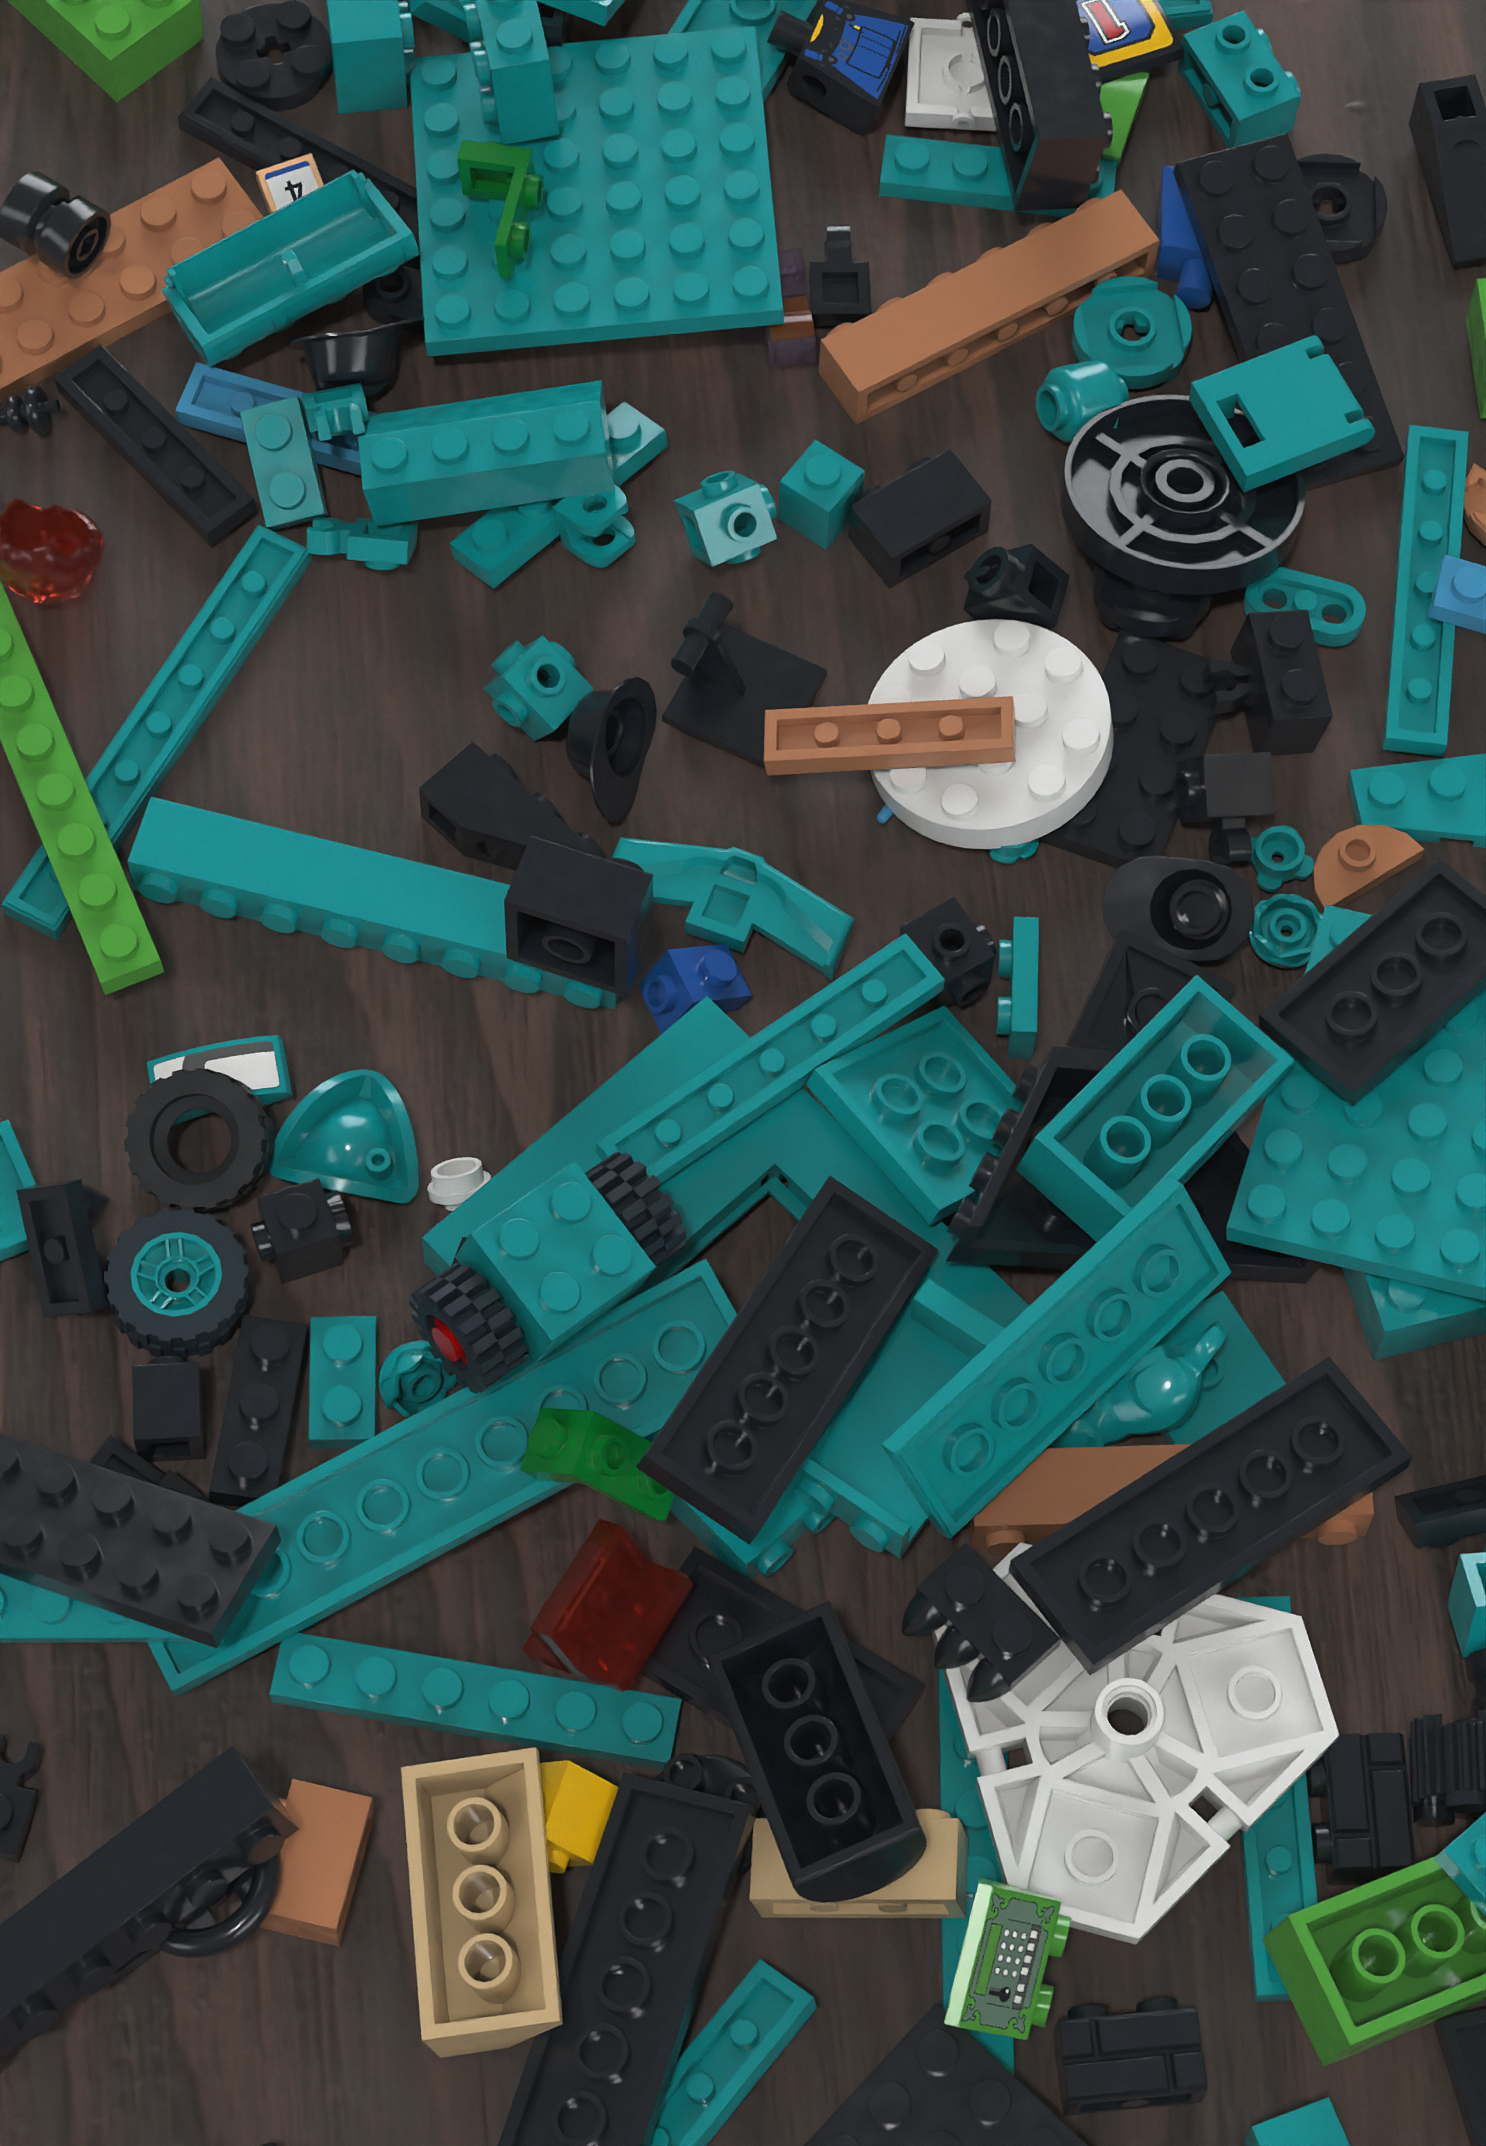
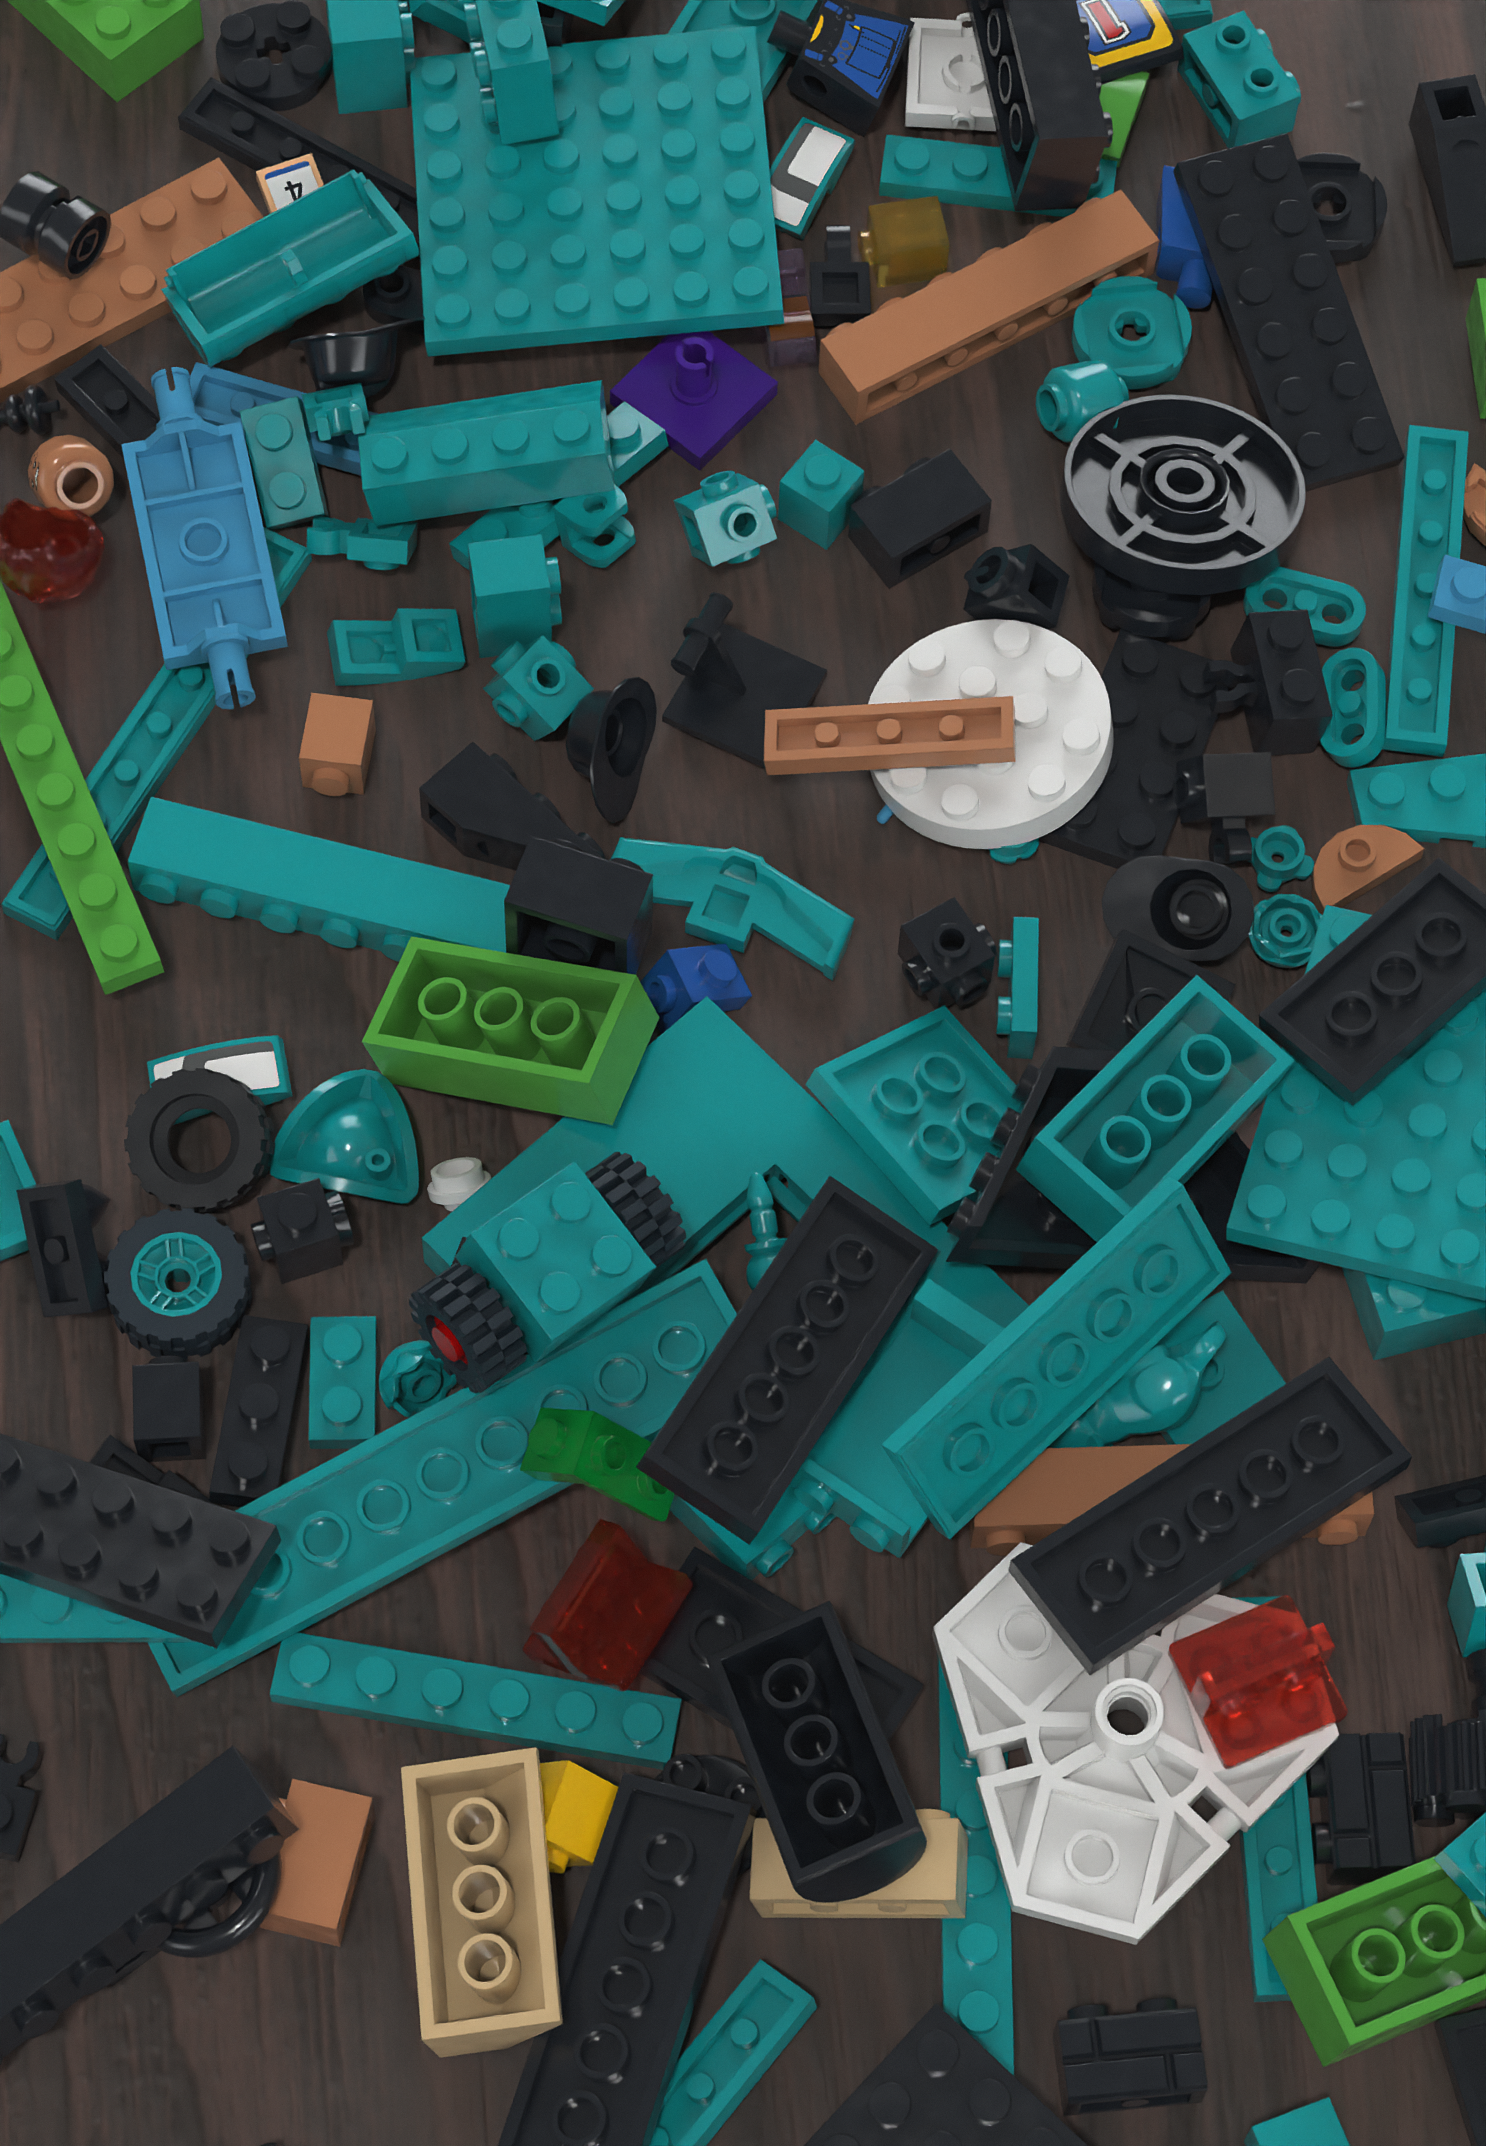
(70, 475): none -> nougat head
(203, 542): none -> dark azure plate
(337, 744): none -> nougat brick
(407, 648): none -> teal slope
(507, 175): green bracket -> none
(511, 1029): none -> bright green brick
(512, 592): none -> teal brick
(696, 393): none -> dark purple tile
(763, 1228): none -> teal bar
(776, 1060): teal plate -> none
(805, 172): none -> slope
(905, 241): none -> clear yellow brick
(982, 1622): black plate -> none
(1005, 1960): slope -> none
(1259, 1680): none -> clear red bracket
(1294, 406): teal container -> none
(1357, 710): none -> teal plate

